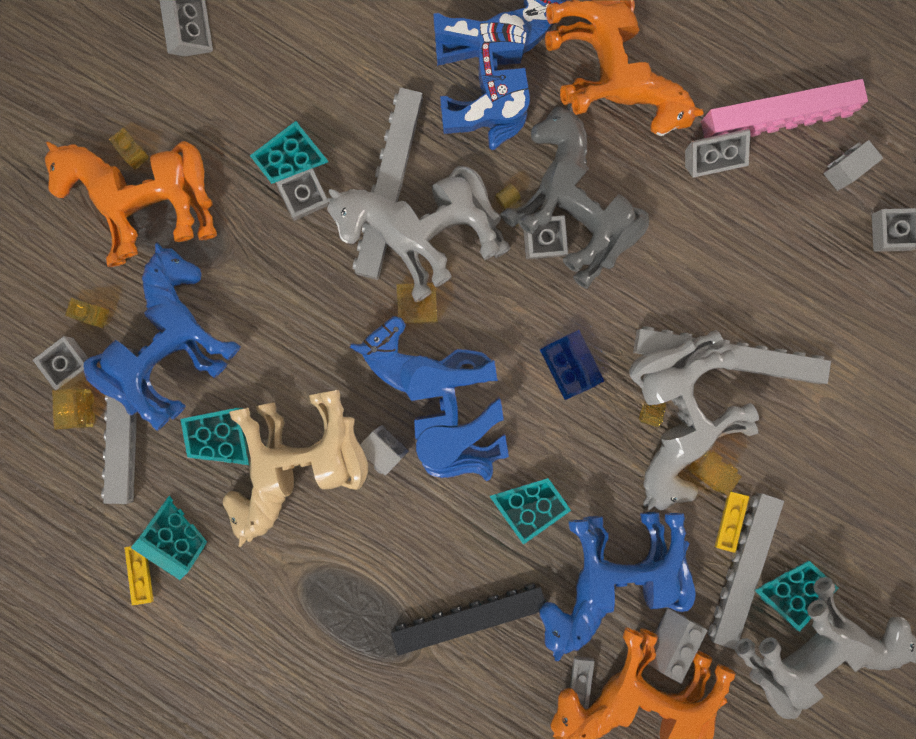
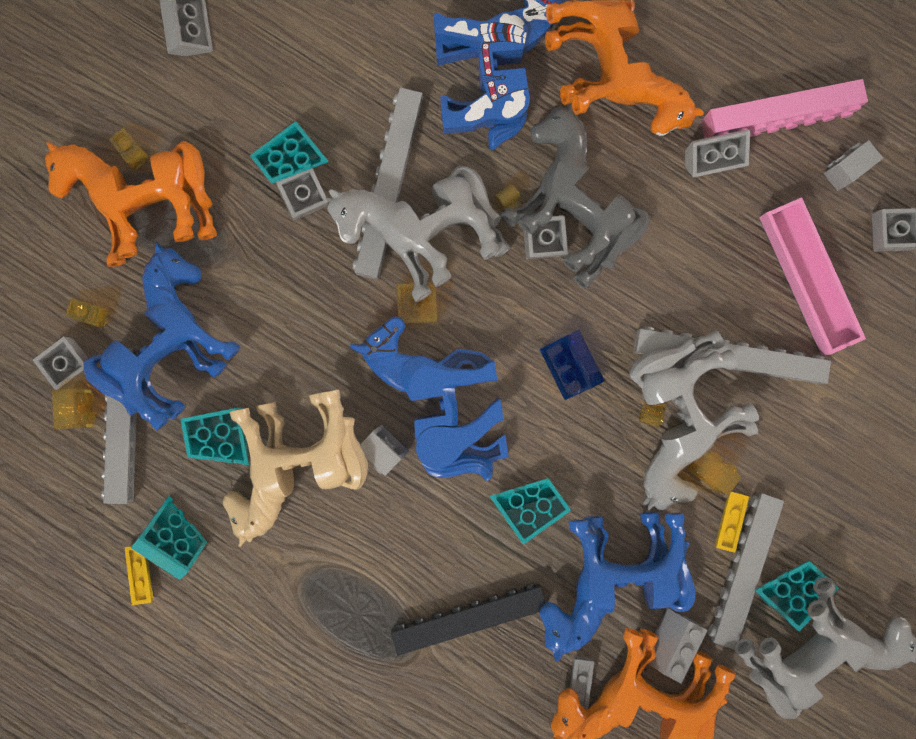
(812, 277): none -> bright pink piece

